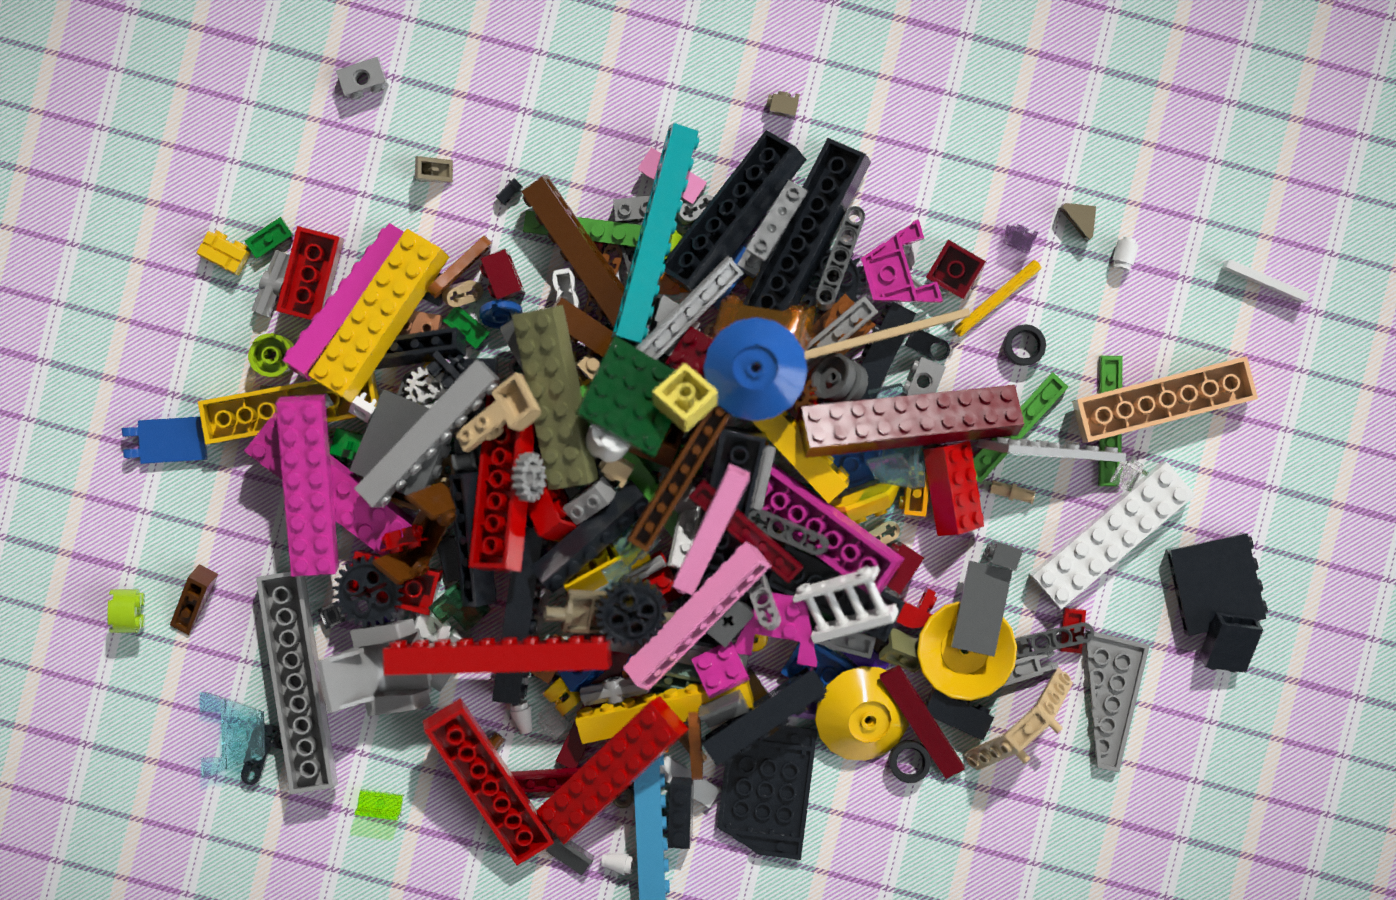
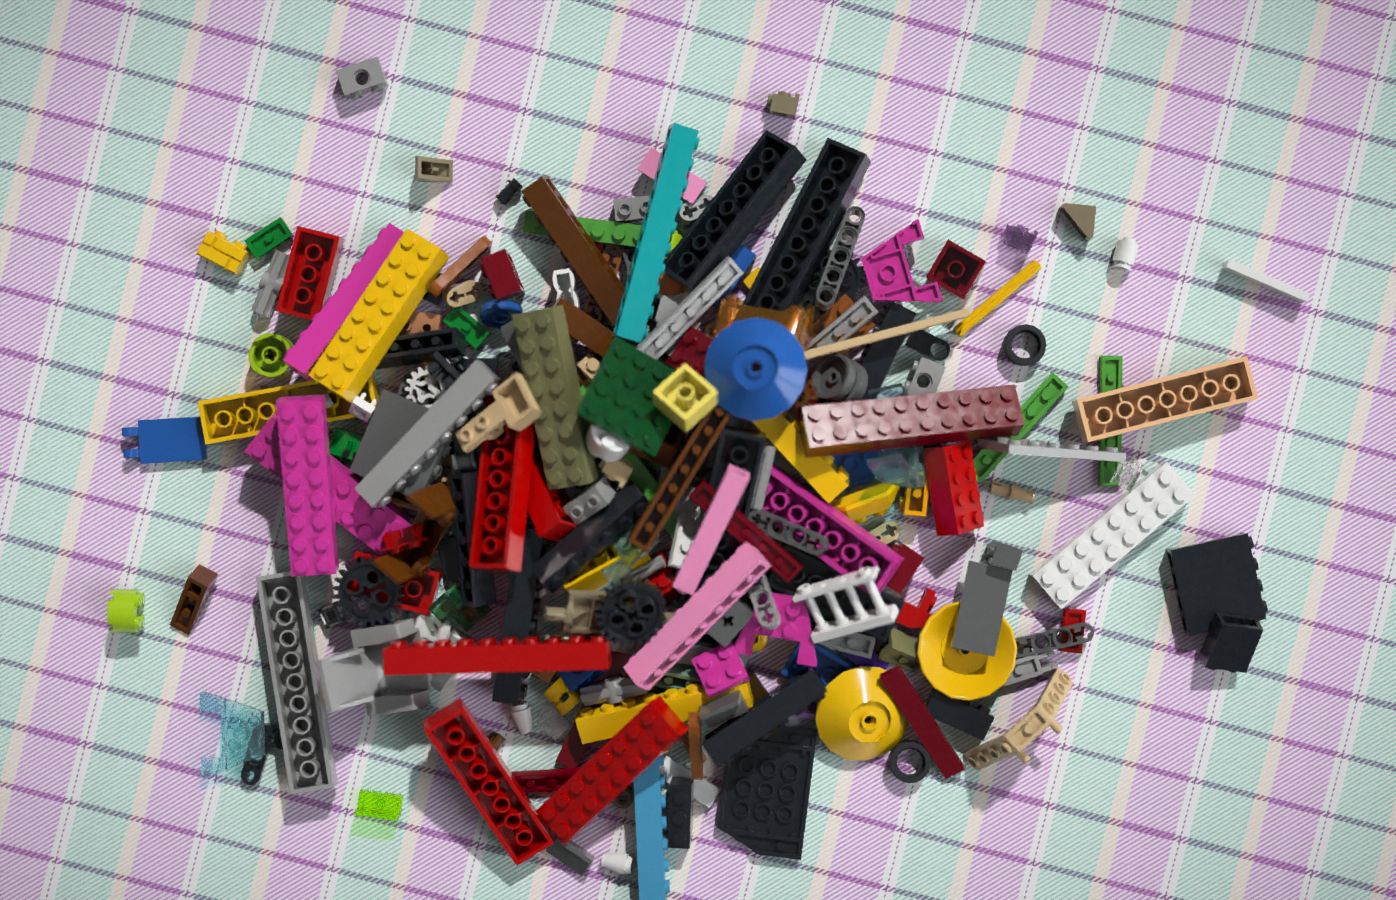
(529, 477): light grey gear -> none
(771, 228): fence -> none
(1114, 684): light grey wing -> none

